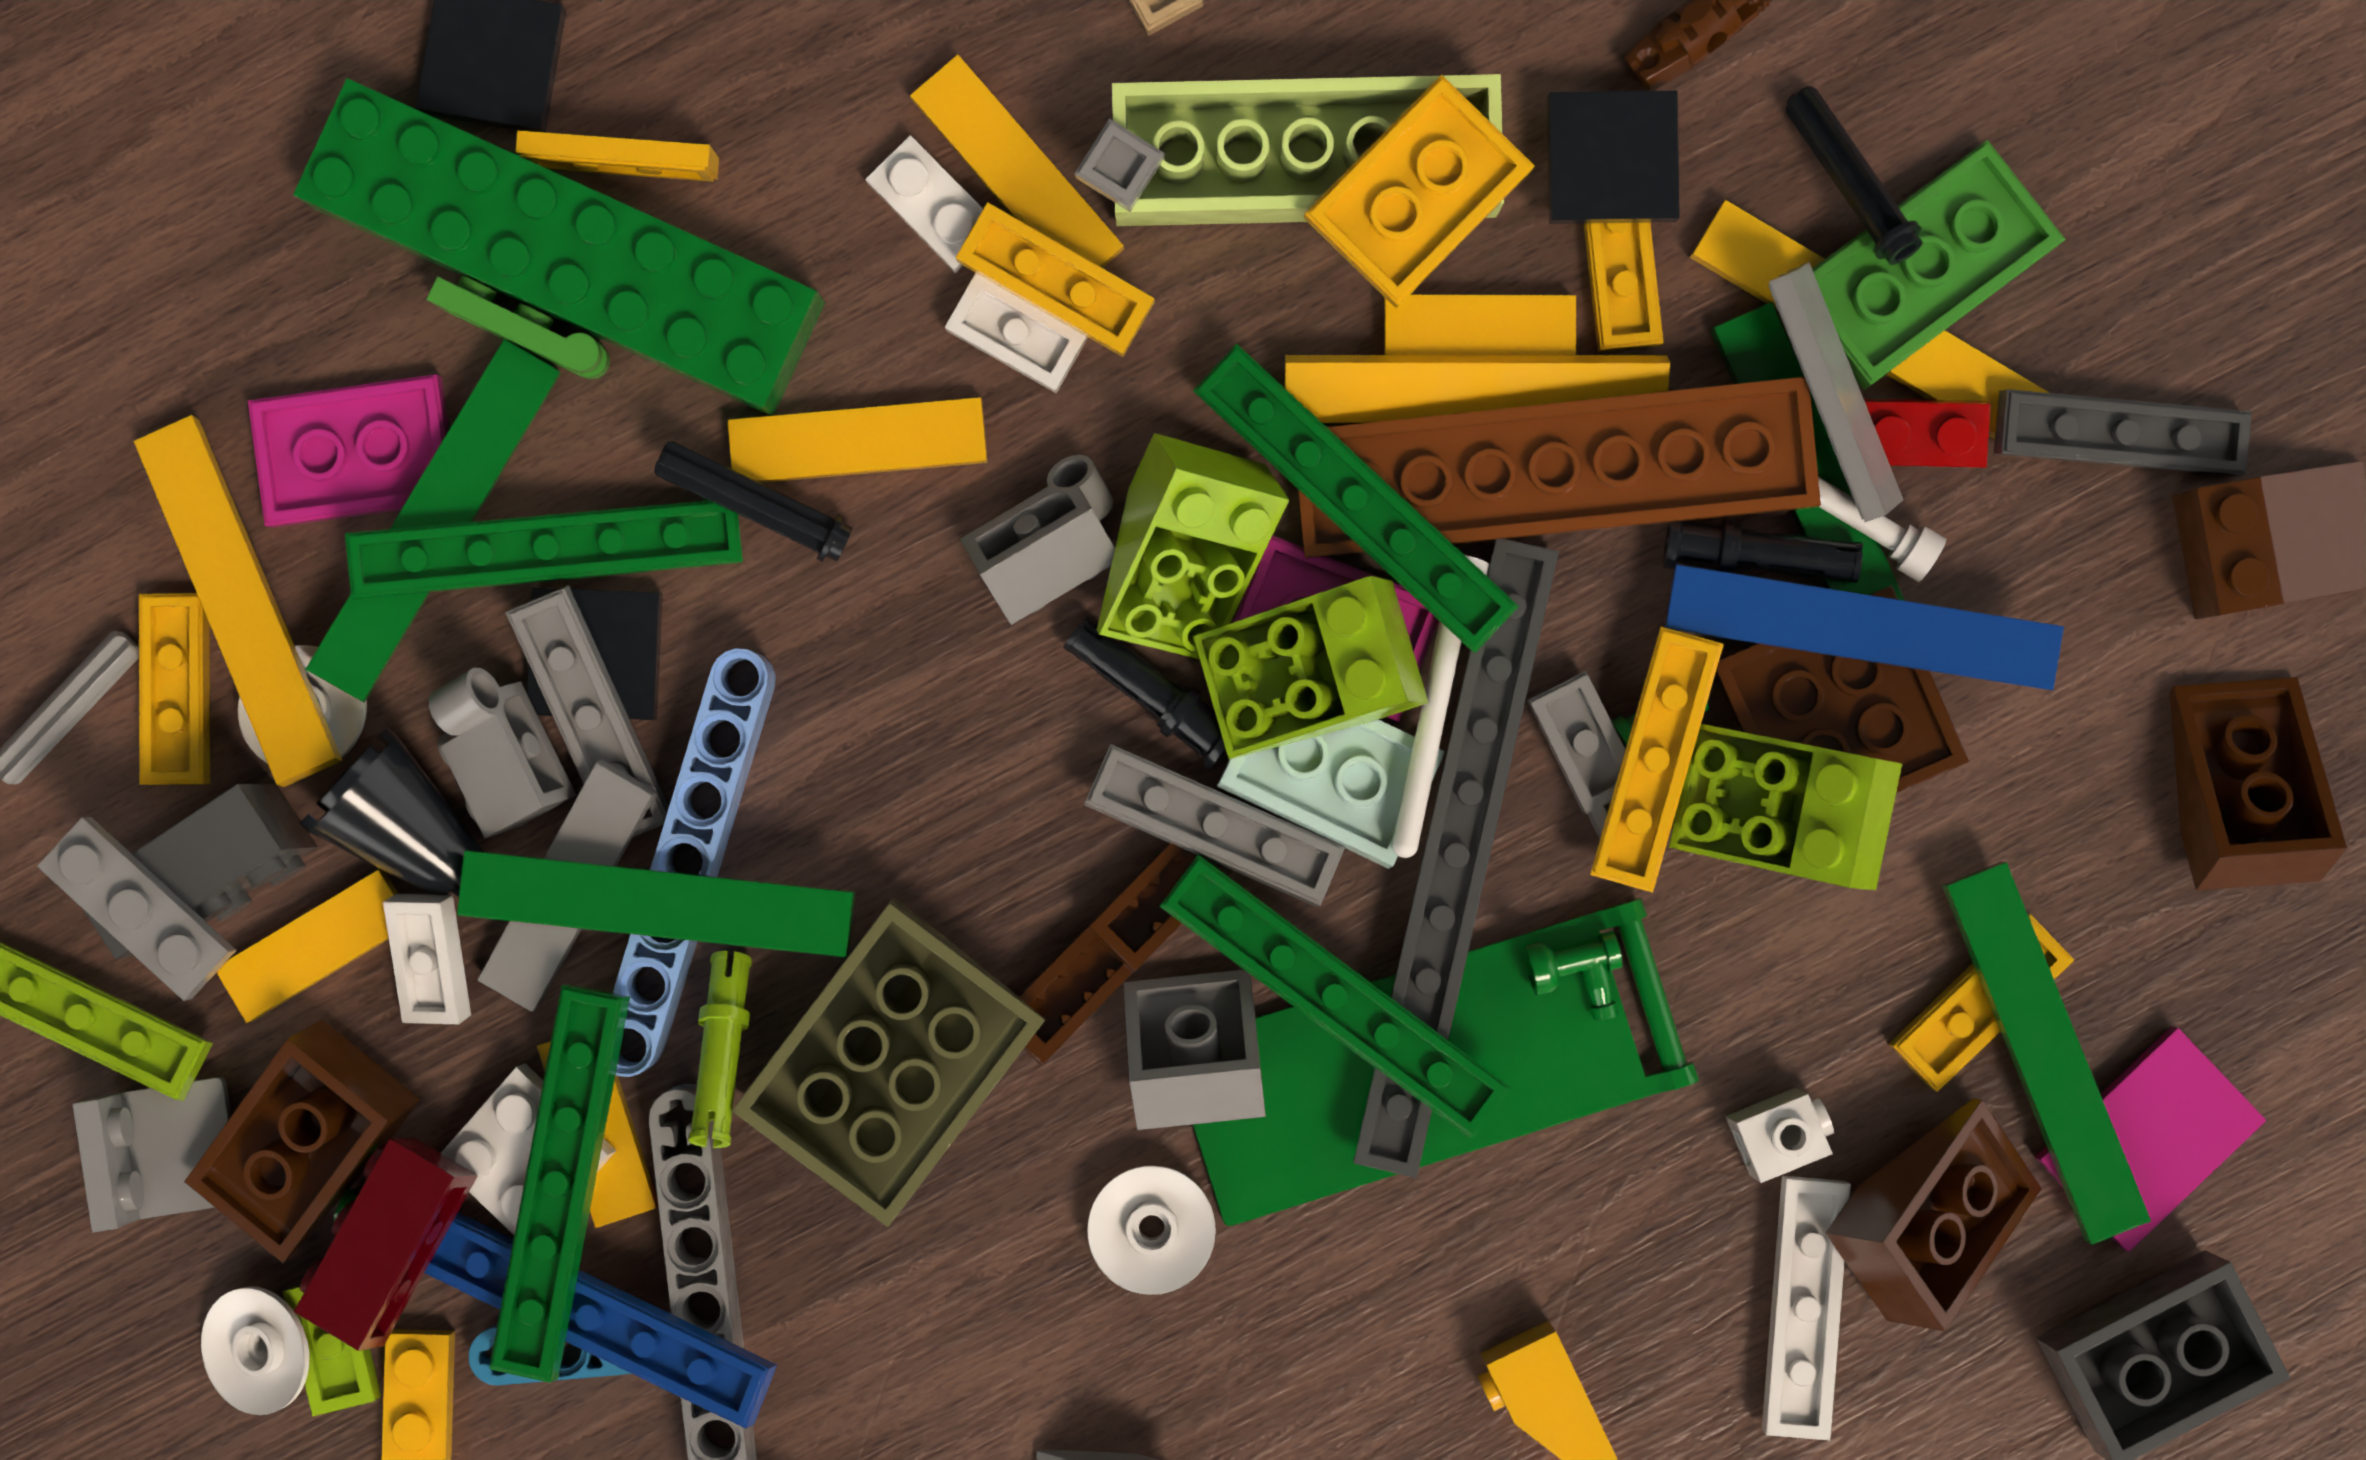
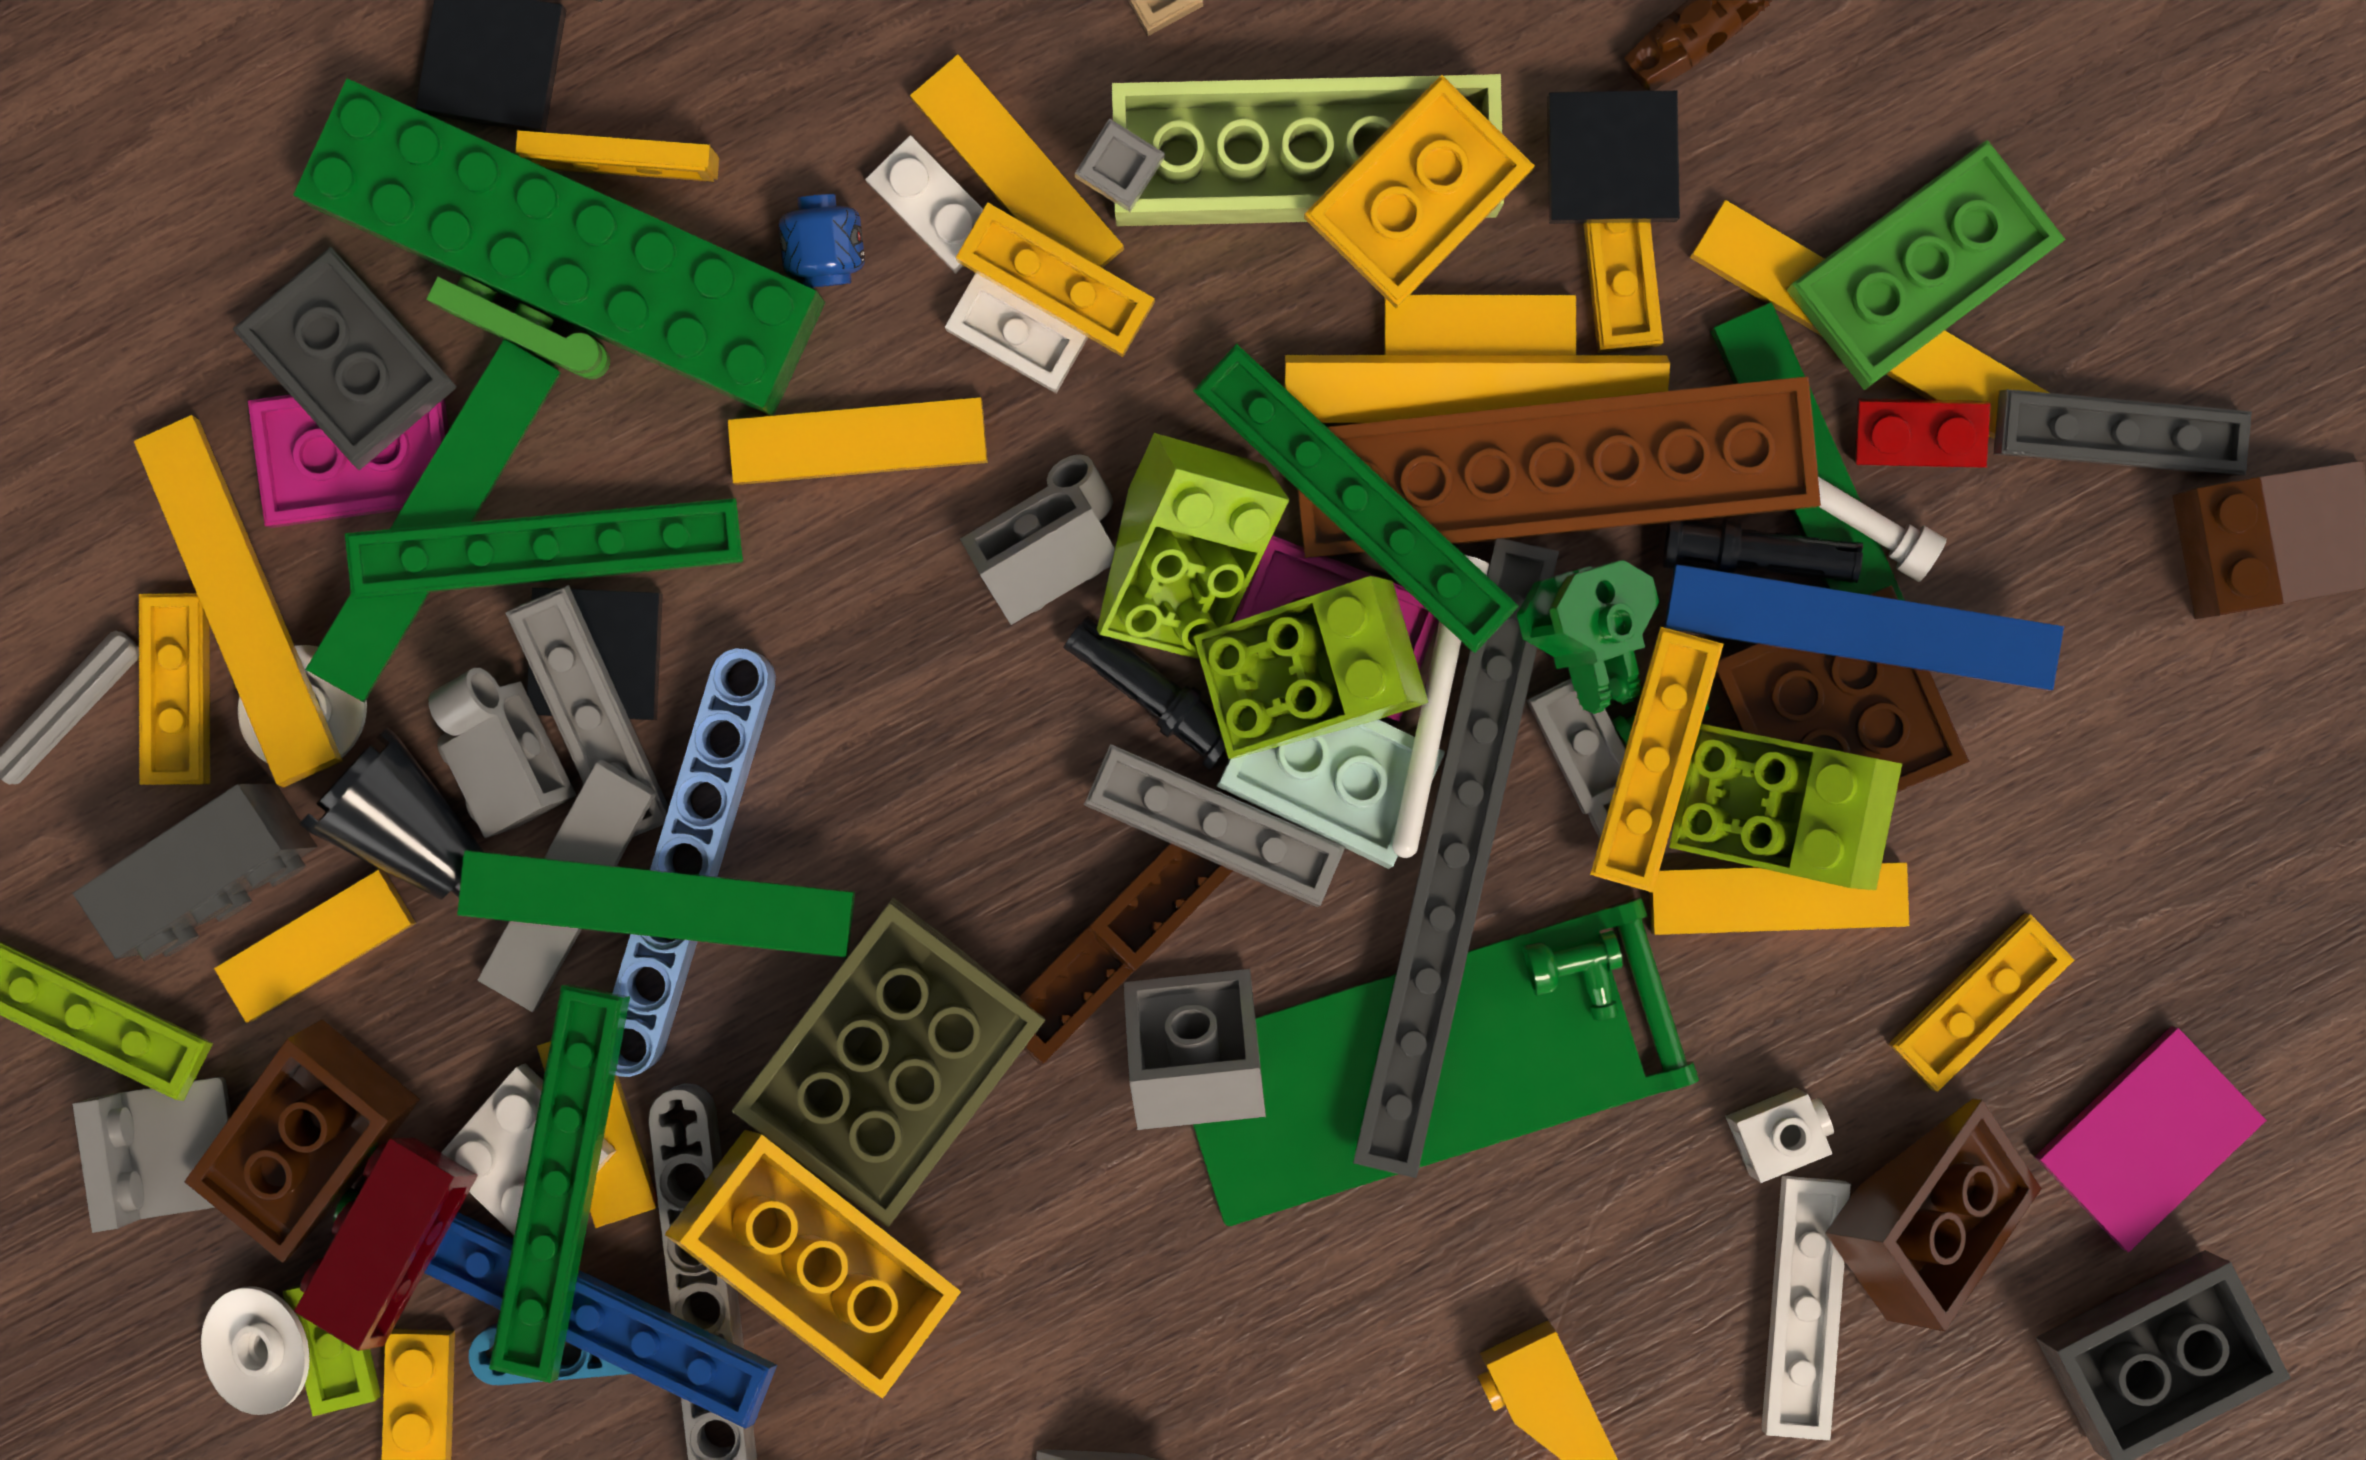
(136, 908): light grey plate -> none
(344, 358): none -> dark grey tile
(427, 958): white plate -> none
(720, 1048): lime pin -> none
(753, 500): black axle -> none
(813, 1262): none -> yellow brick
(821, 242): none -> blue head
(1158, 1262): white dish -> none
(1335, 997): green tile -> none
(1592, 626): none -> green hinge
(1772, 901): none -> yellow tile
(1836, 392): light grey tile -> none
(1884, 221): black axle -> none
(2046, 1053): green tile -> none
(2251, 785): reddish brown slope -> none

